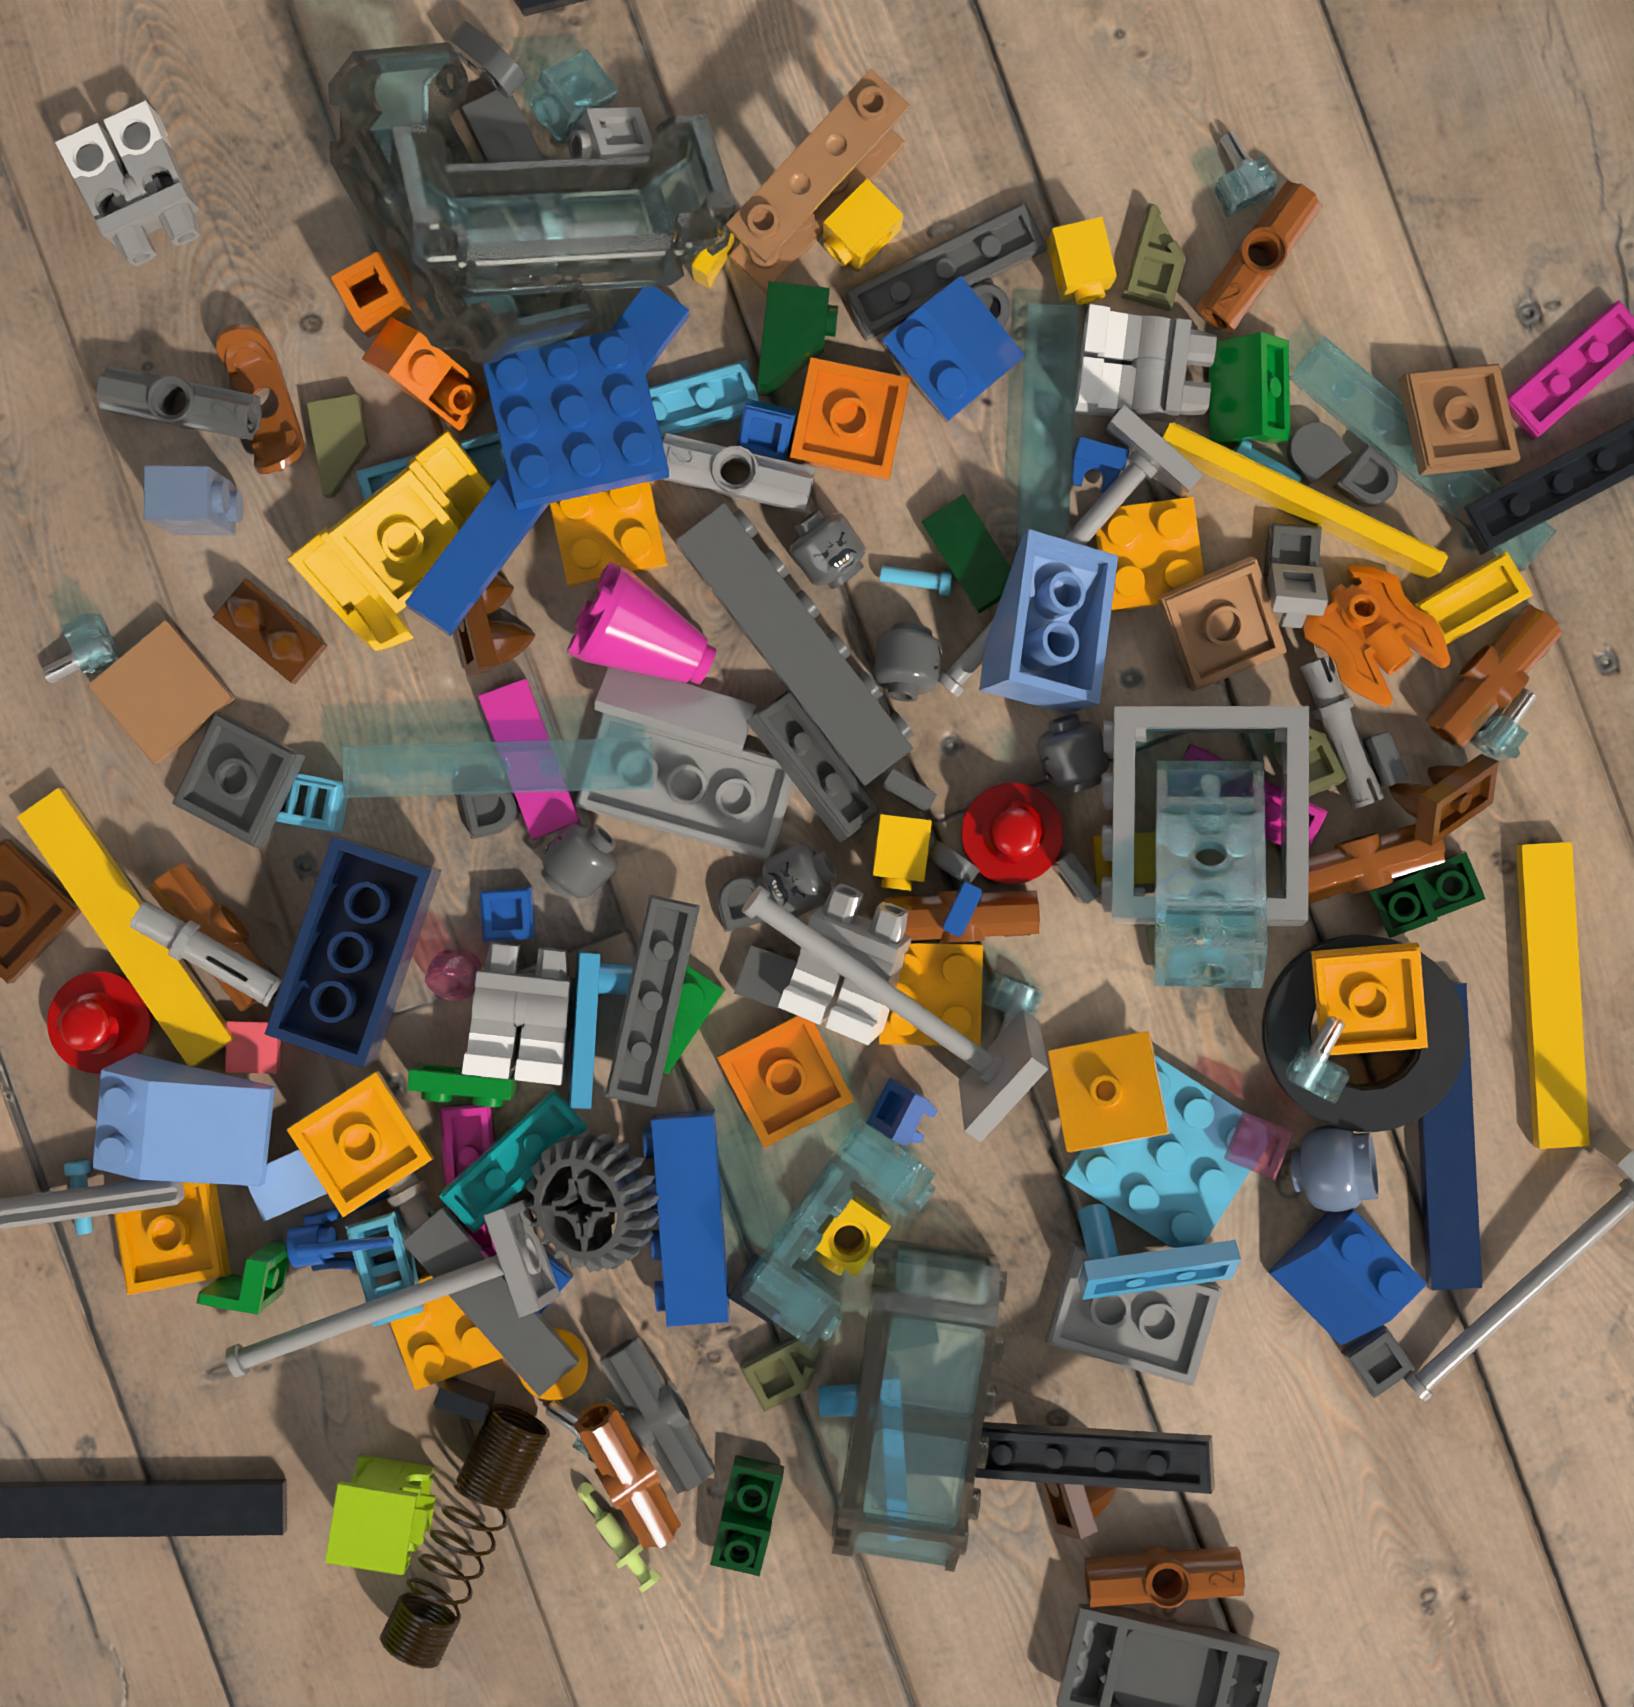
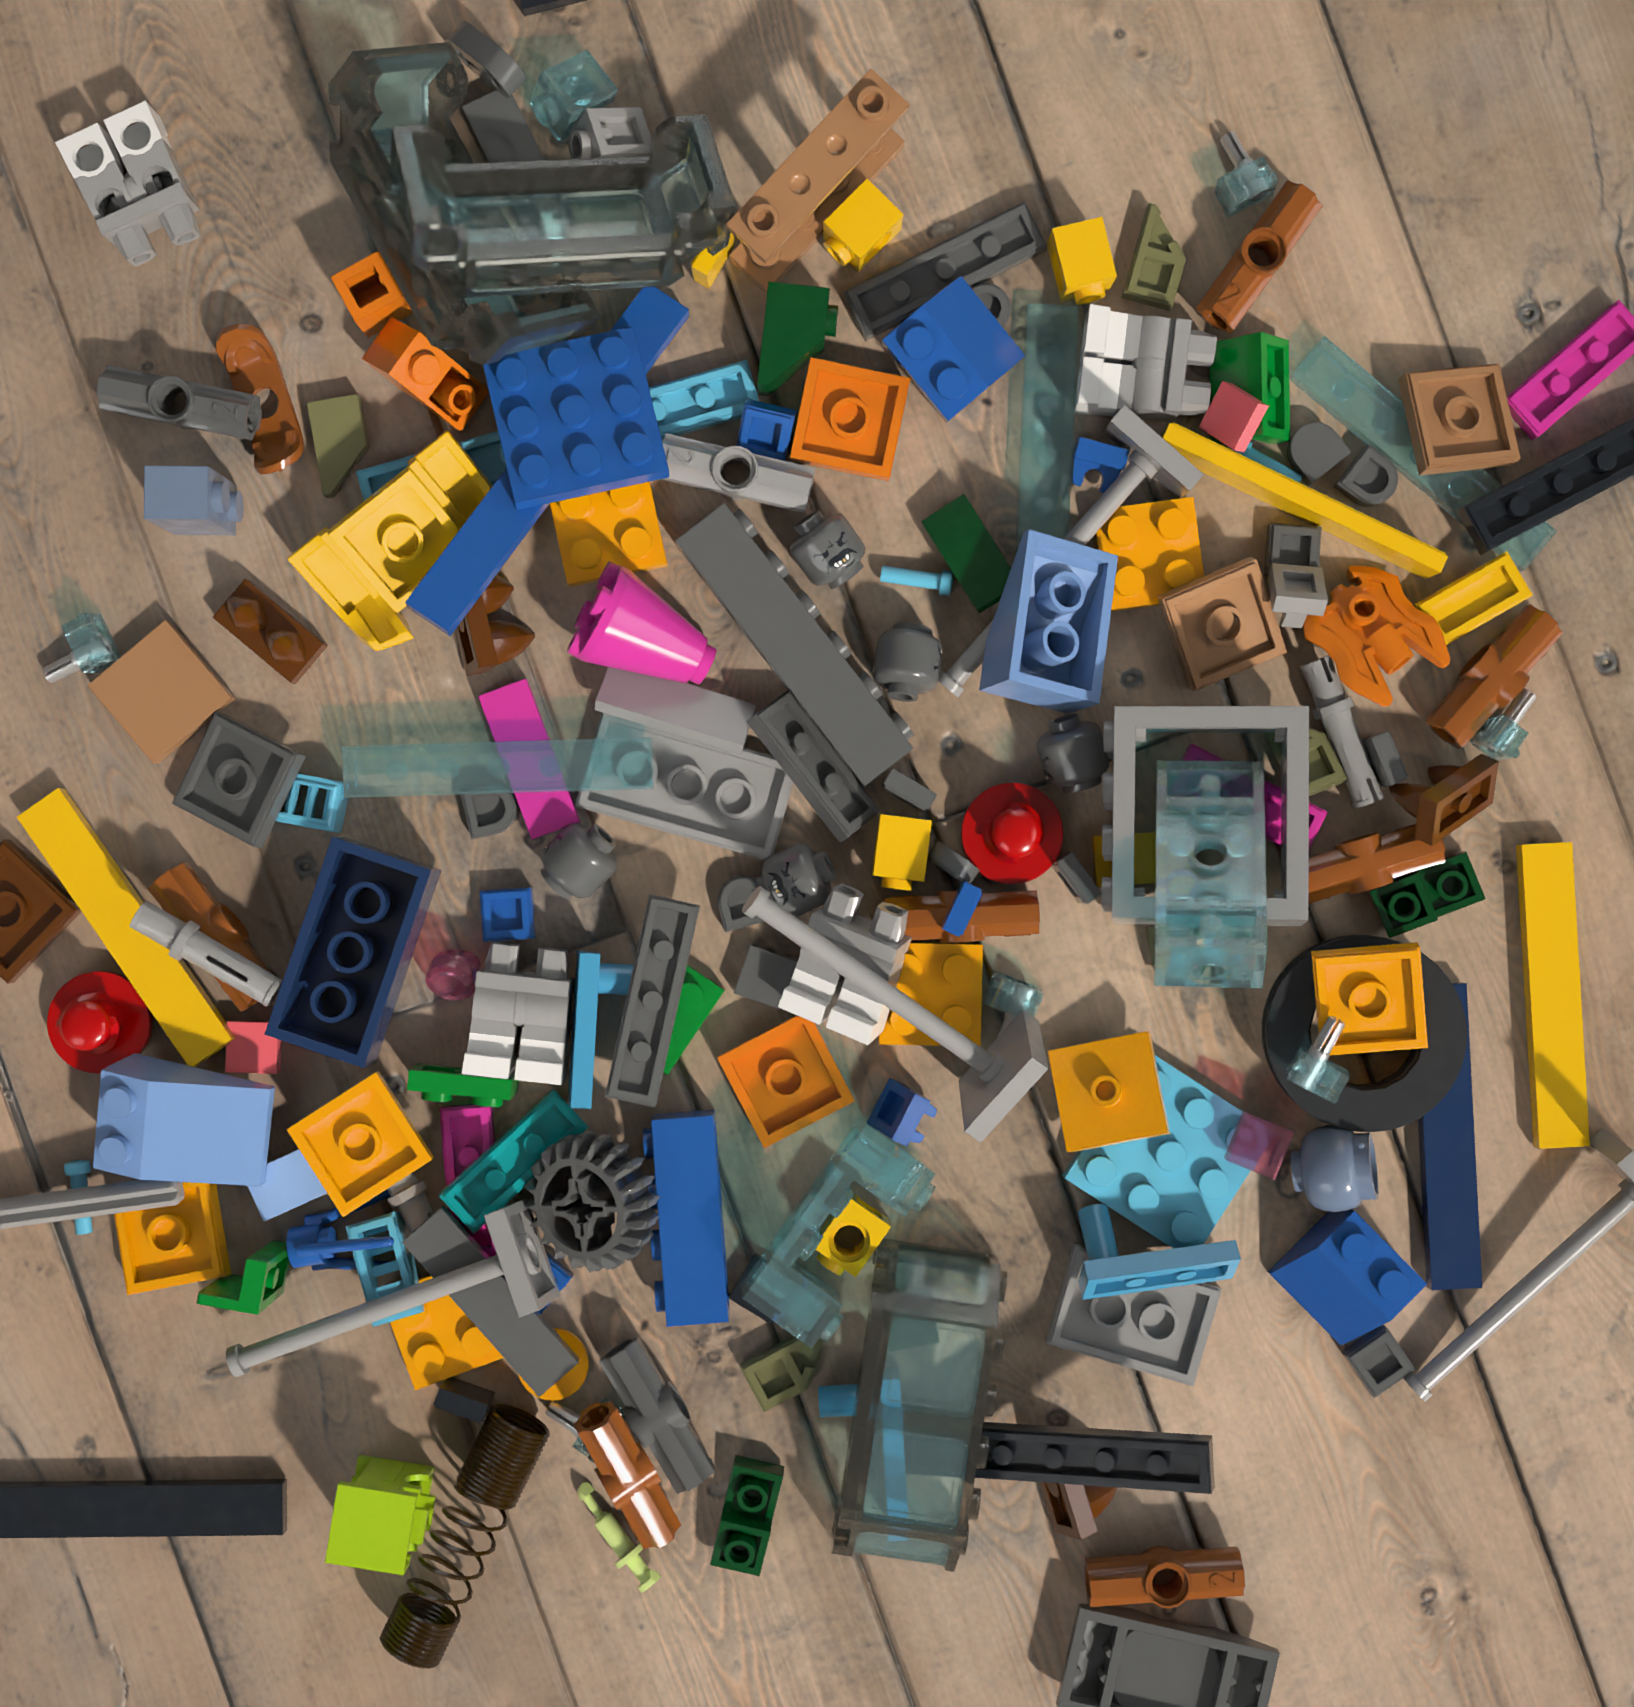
(1233, 416): none -> coral tile

